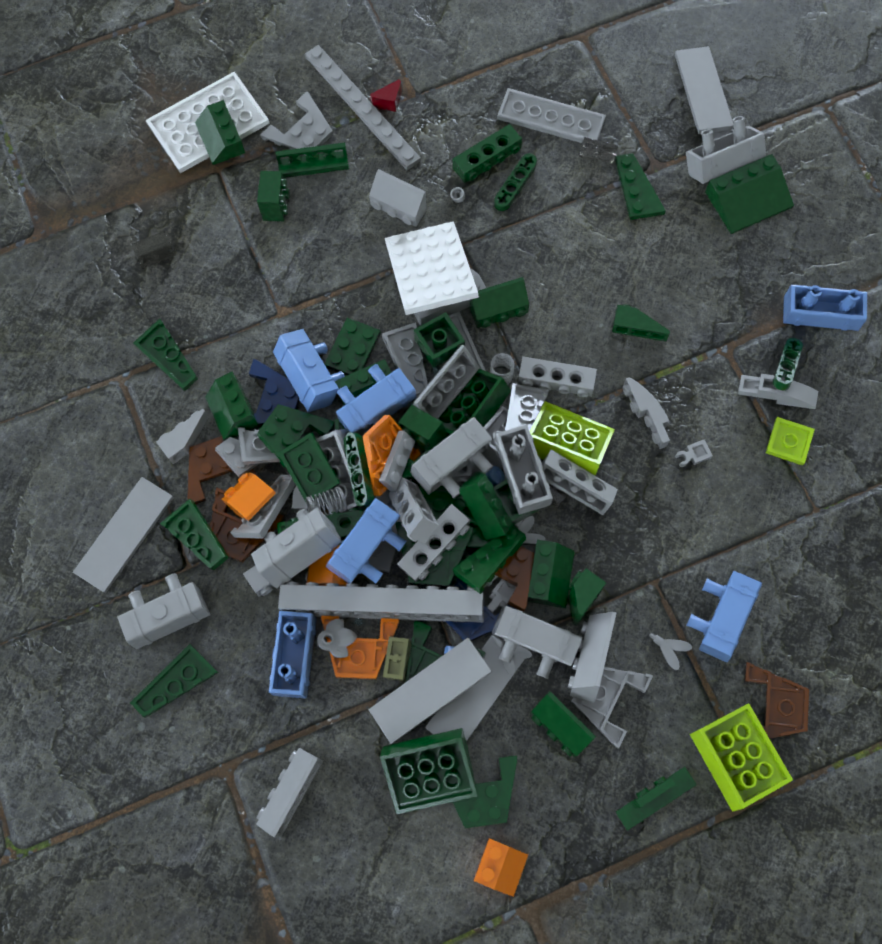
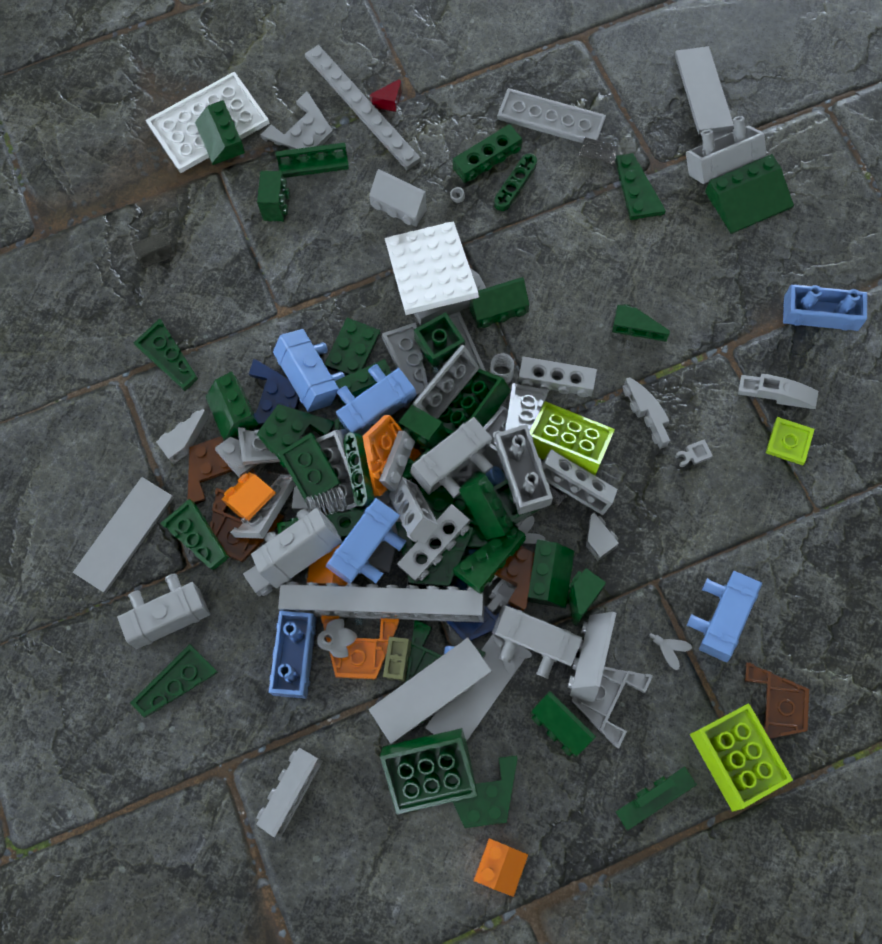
(599, 539): none -> light grey slope
(787, 363): dark green beam -> none

